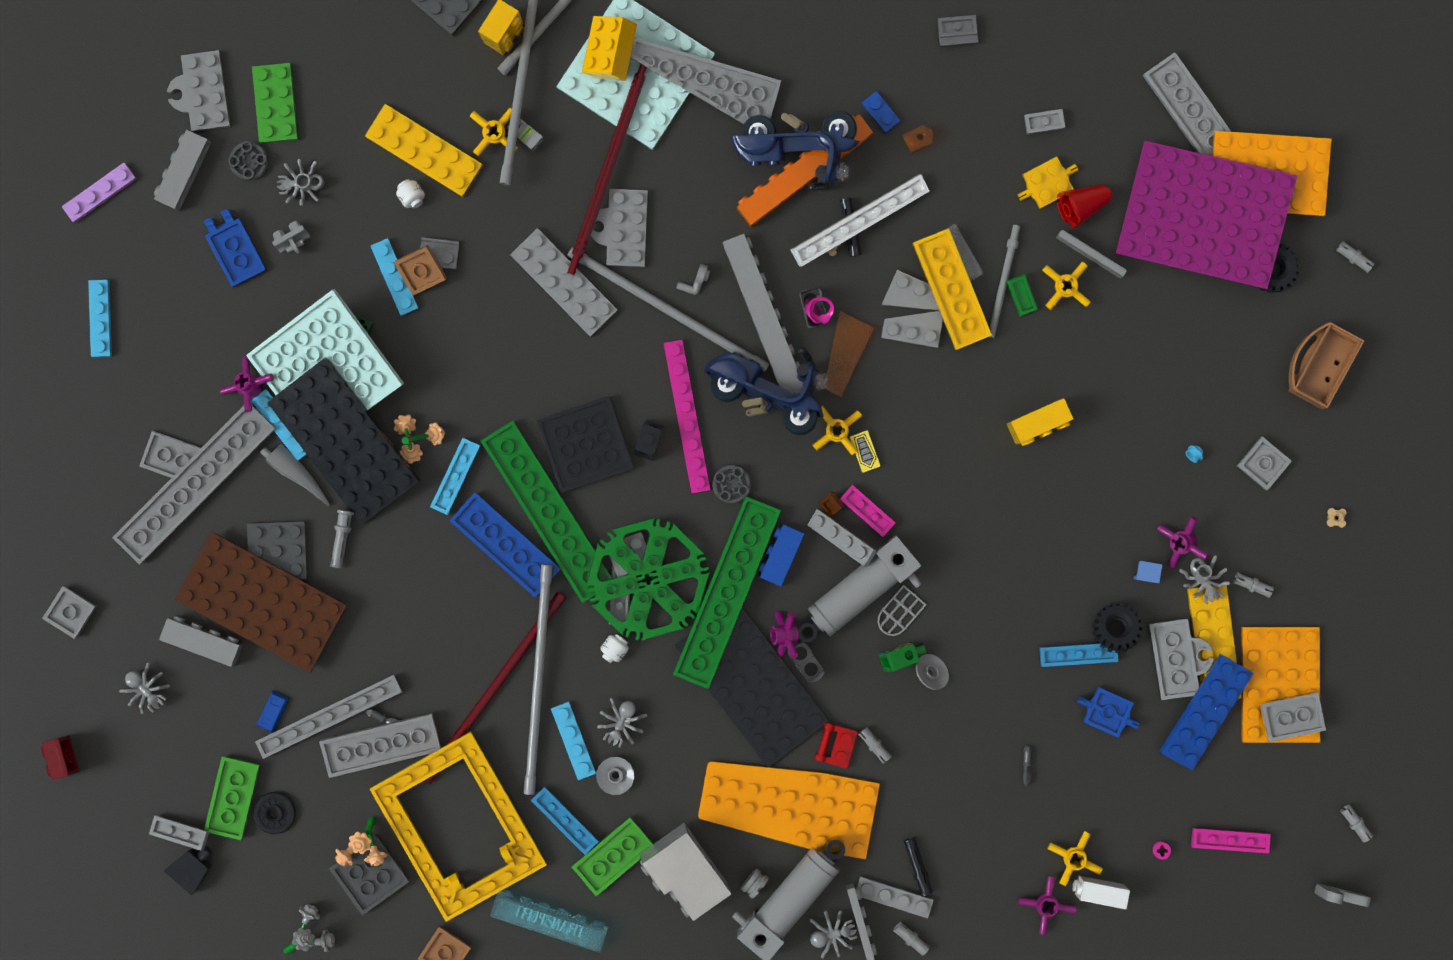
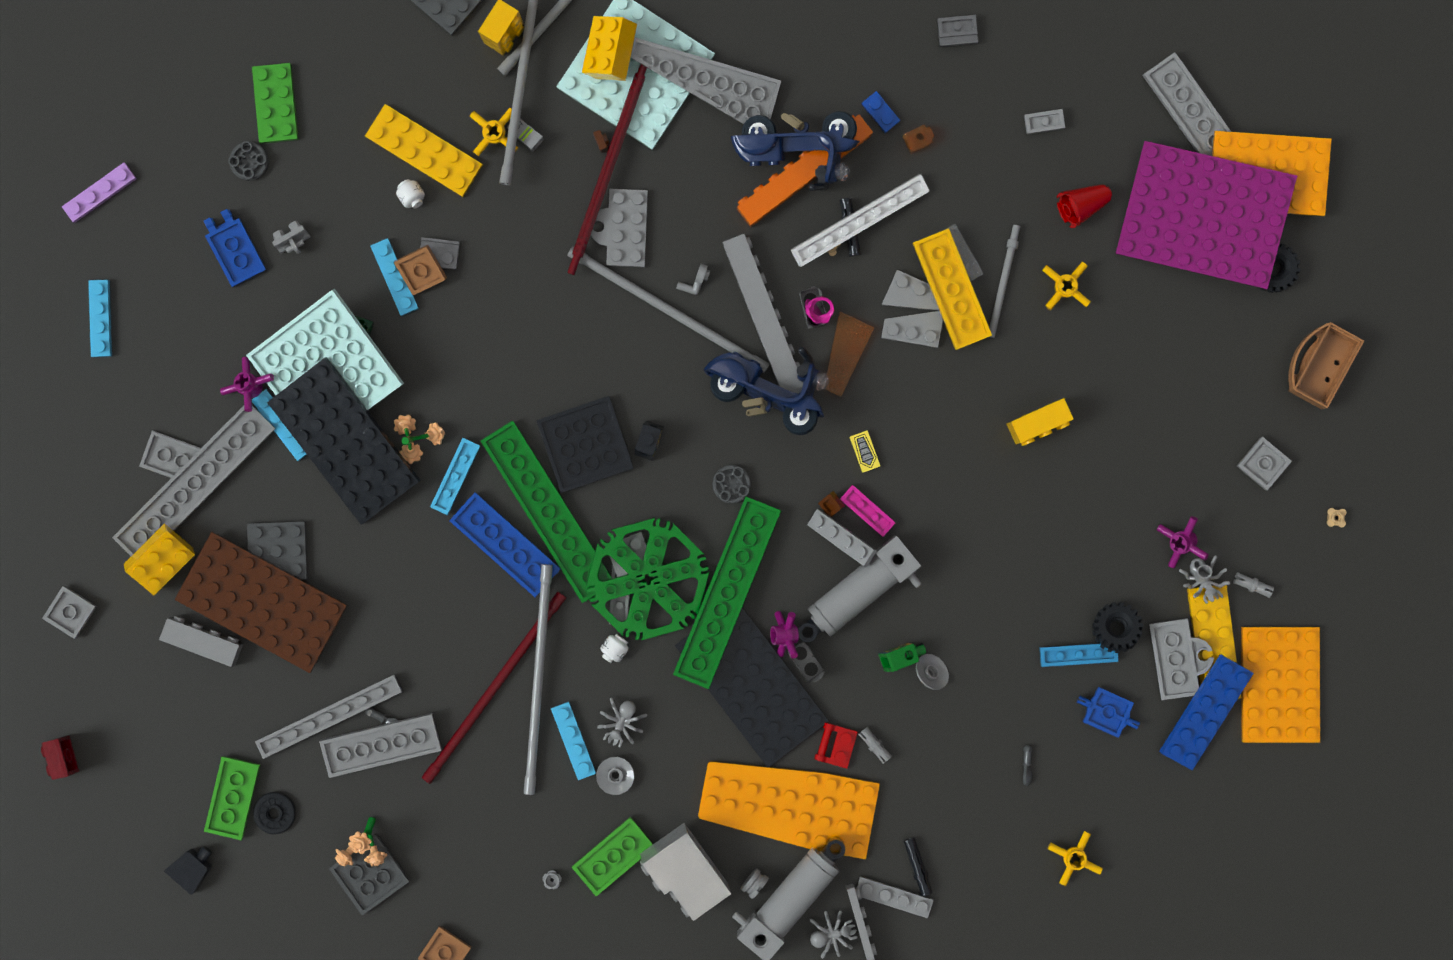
(143, 687): light grey animal -> none
(159, 559): none -> yellow brick
(179, 833): light grey plate -> none
(182, 170): light grey brick -> none
(202, 91): light grey plate -> none
(272, 711): blue tile -> none
(288, 466): light grey piece -> none
(304, 181): light grey animal -> none
(304, 939): light grey plant -> none
(342, 530): light grey pin -> none
(447, 892): yellow plate -> none
(549, 921): clear light blue brick -> none
(551, 885): none -> light grey plate
(565, 821): dark azure plate -> none
(572, 292): light grey plate -> none
(601, 140): none -> reddish brown plate
(686, 416): dark pink plate -> none
(780, 554): blue brick -> none
(844, 432): yellow bar -> none
(907, 610): light grey window -> none
(911, 938): light grey pin -> none
(1021, 295): green tile -> none
(1047, 182): yellow plate -> none
(1051, 911): magenta bar -> none
(1091, 254): light grey tile -> none
(1101, 892): white brick -> none
(1148, 572): medium blue panel -> none
(1165, 854): dark pink bush -> none
(1194, 453): medium azure plate -> none
(1230, 840): dark pink plate -> none
(1292, 716): light grey plate -> none
(1339, 895): light grey beam -> none
(1355, 256): light grey pin -> none
(1356, 823): light grey pin -> none

